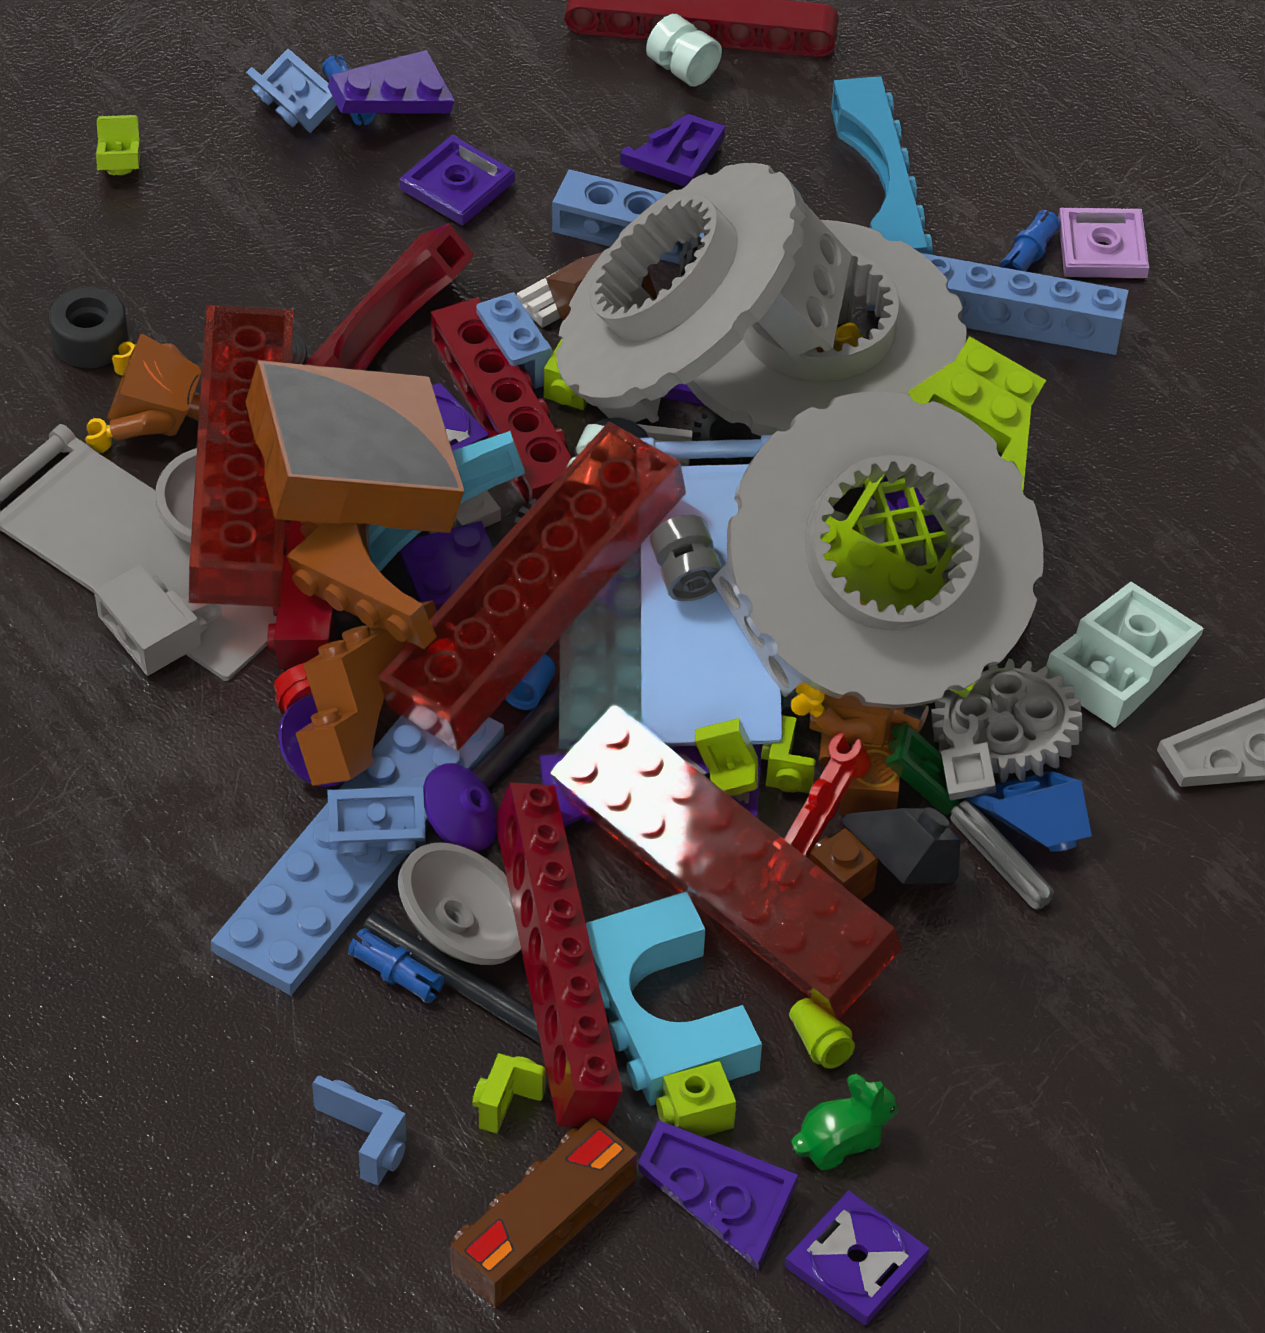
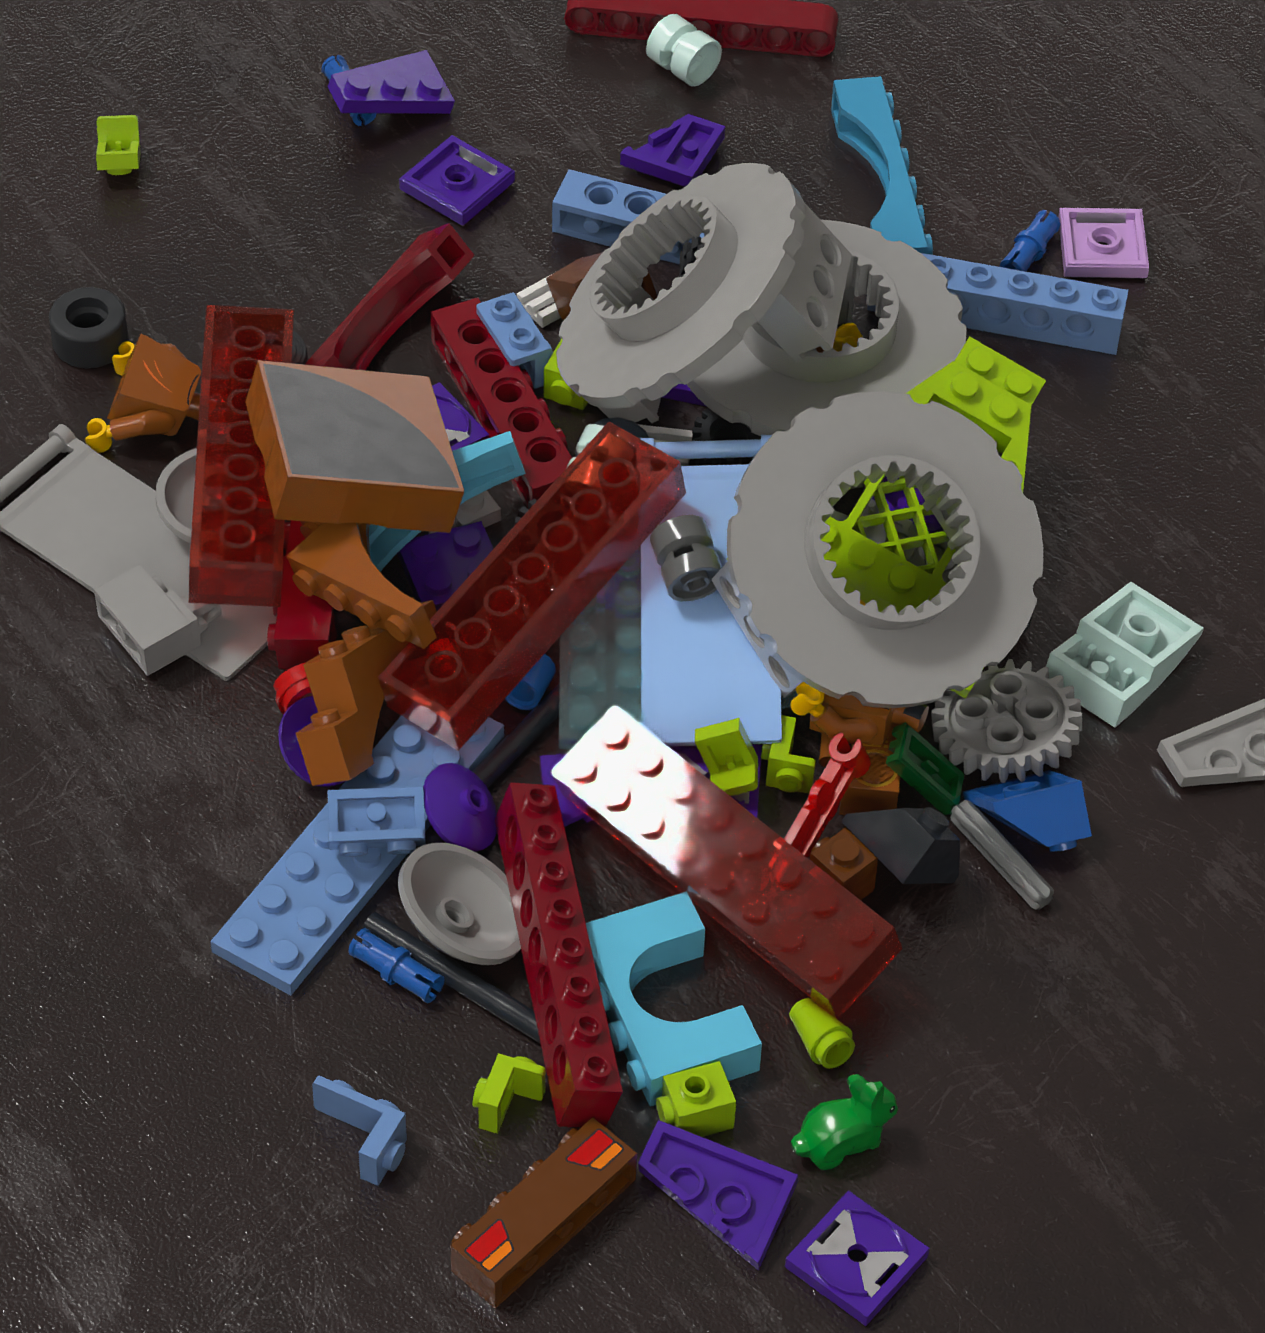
(296, 89): medium blue bracket -> none
(967, 765): light grey plate -> none

